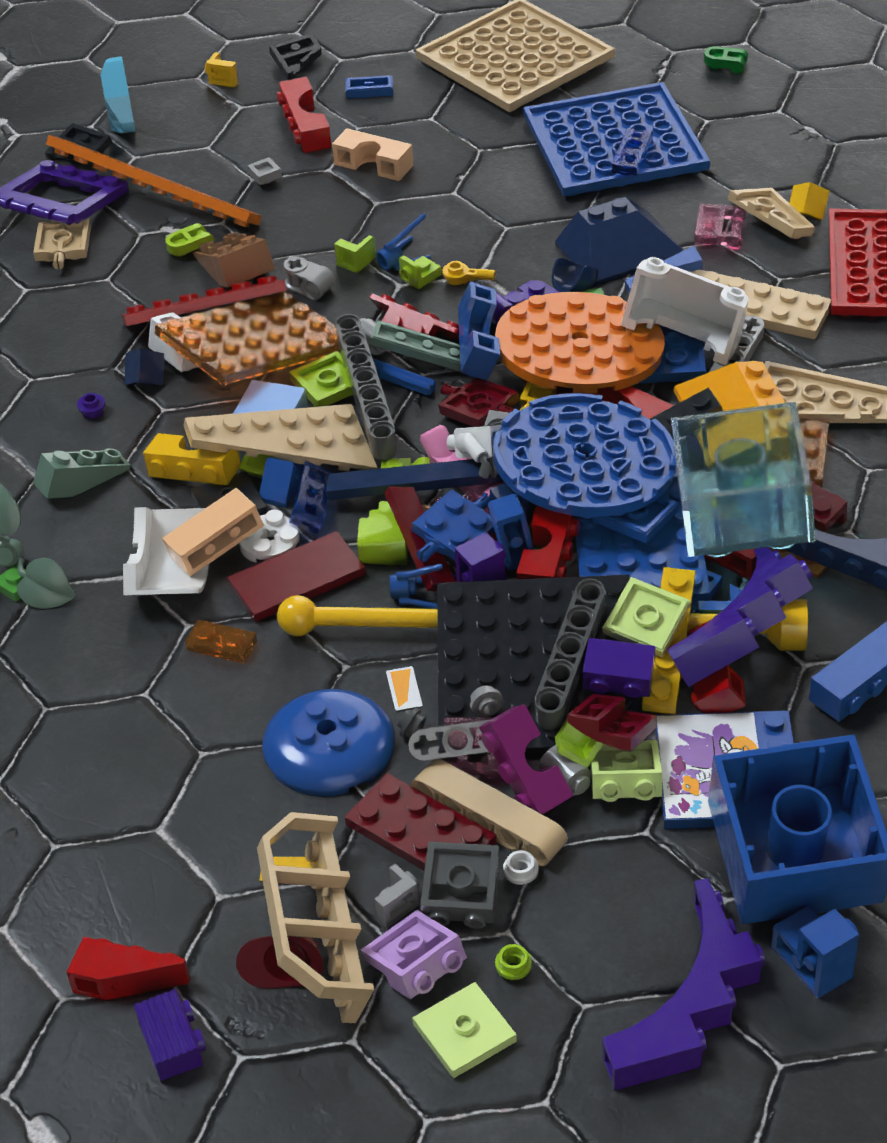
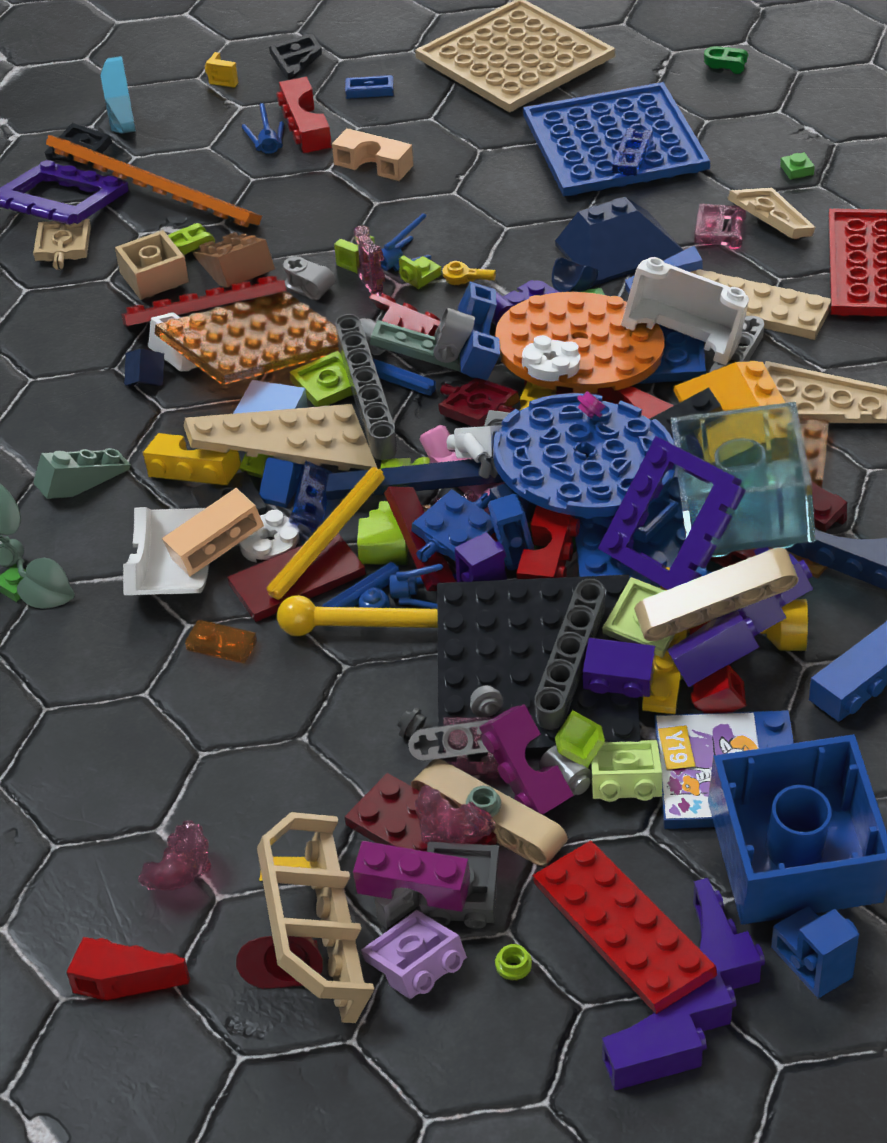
(91, 405): dark purple plate -> none
(152, 264): none -> tan brick
(169, 1034): dark purple brick -> none
(181, 862): none -> clear pink hair
(264, 171): light grey plate -> none
(267, 139): none -> blue plant
(325, 533): none -> yellow axle
(328, 742): blue brick -> none
(351, 596): none -> blue axle
(369, 260): none -> clear pink plate
(374, 599): none -> blue plate
(404, 688): sticker -> none
(436, 876): none -> magenta arch
(447, 824): none -> clear pink hair
(452, 334): none -> light grey piece
(464, 1029): yellowish green plate -> none
(487, 796): none -> sand green plate
(520, 860): white plate -> none
(551, 358): none -> white plate
(590, 405): none -> dark pink plate
(609, 723): dark red slope -> none
(625, 926): none -> red plate
(634, 511): none -> dark purple hinge
(676, 747): none -> yellow sticker
(716, 594): none -> tan beam
(797, 165): none -> bright green plate
(809, 199): yellow panel -> none

